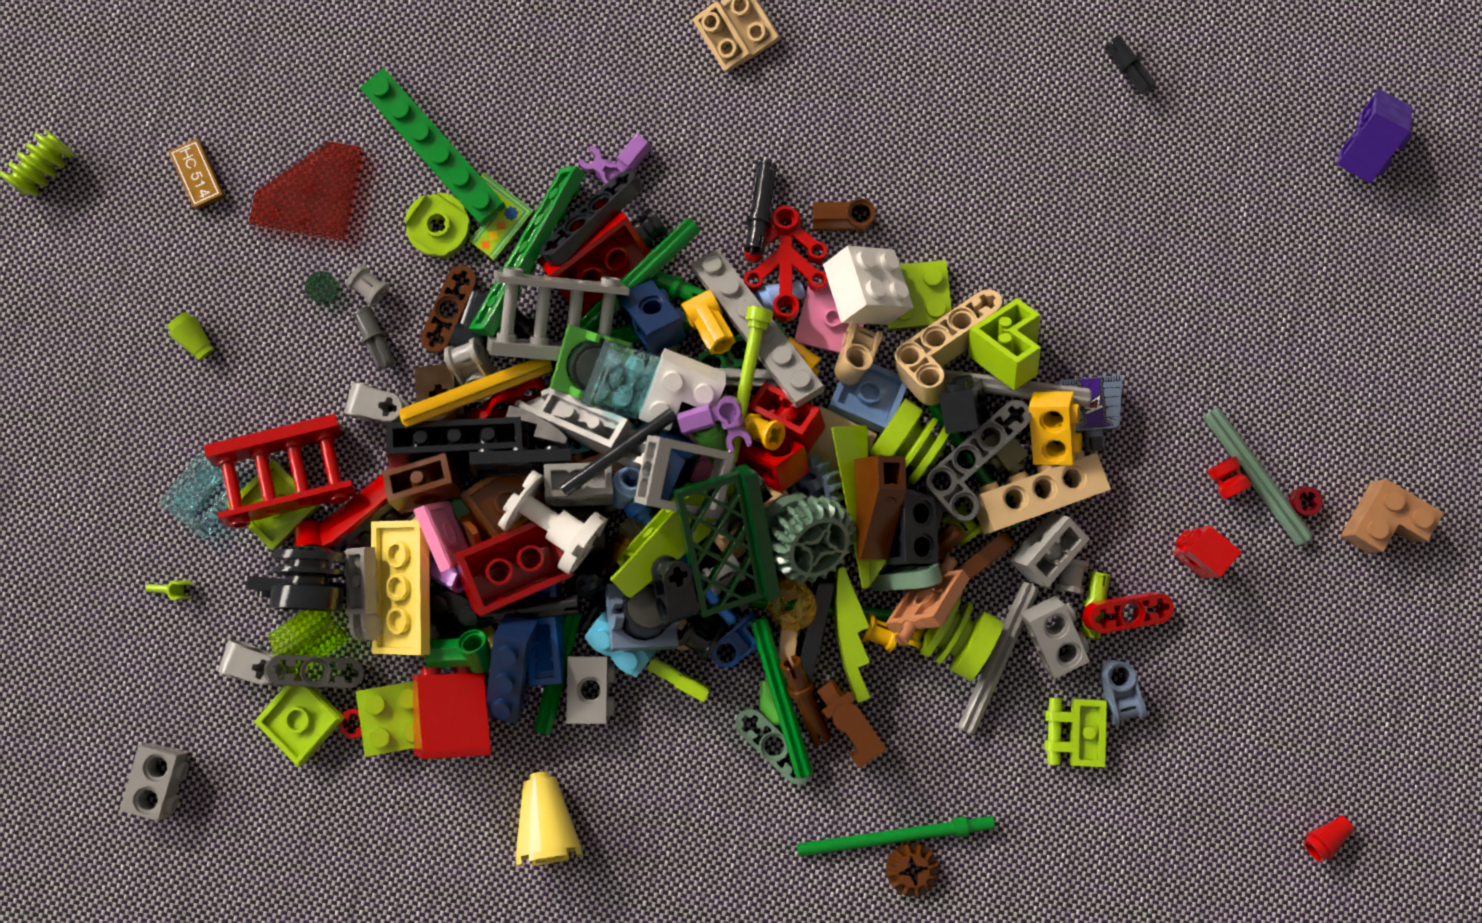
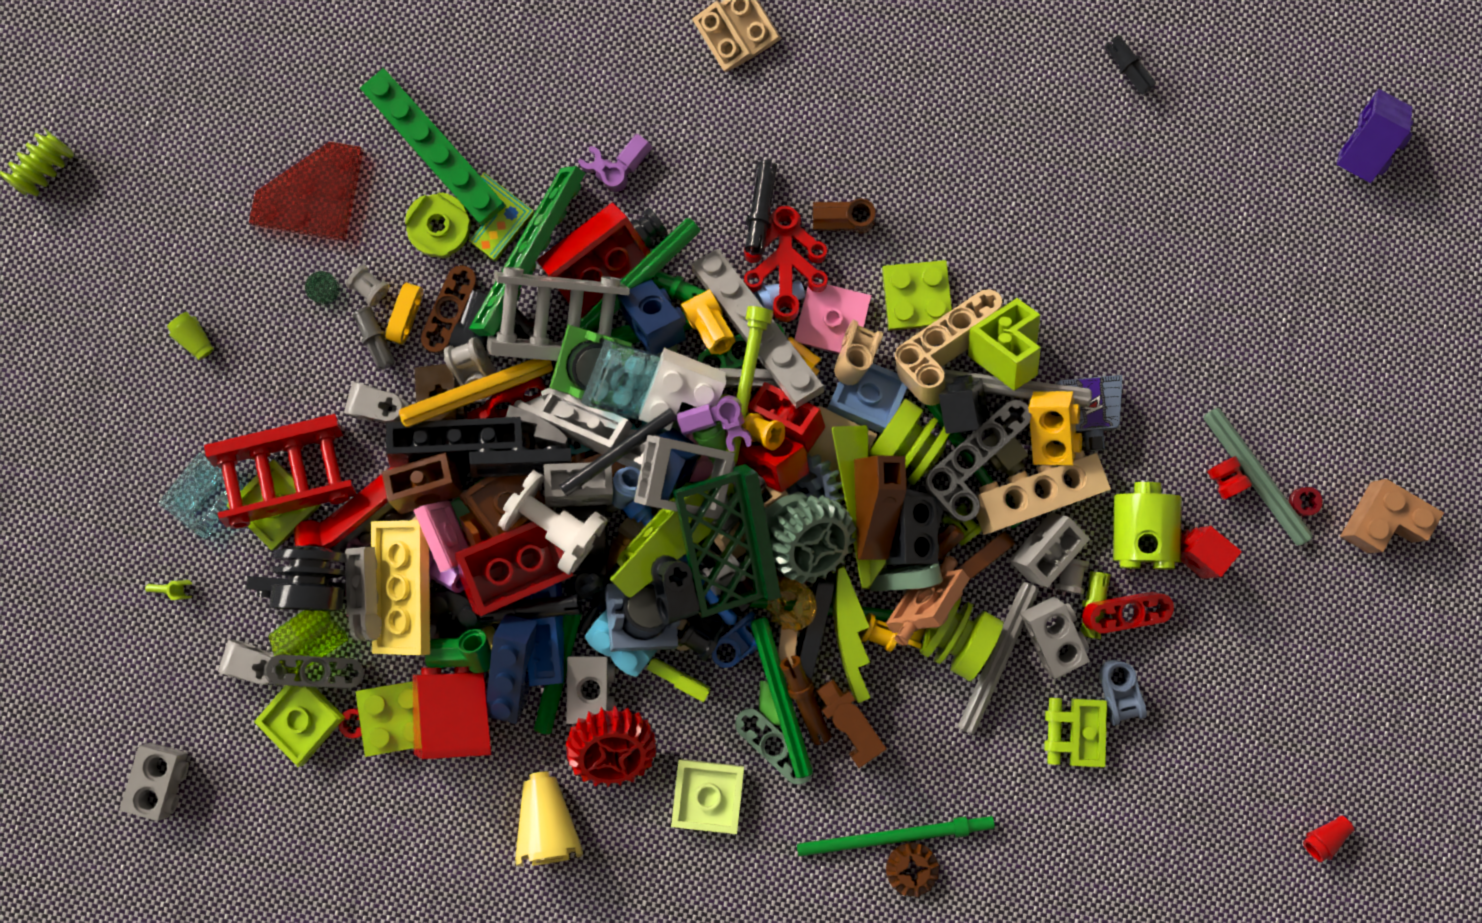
(196, 174): pearl gold tile -> none
(404, 313): none -> yellow beam
(590, 218): black beam -> none
(611, 746): none -> red gear
(707, 796): none -> yellowish green plate
(867, 285): white brick -> none
(1147, 515): none -> lime cylinder

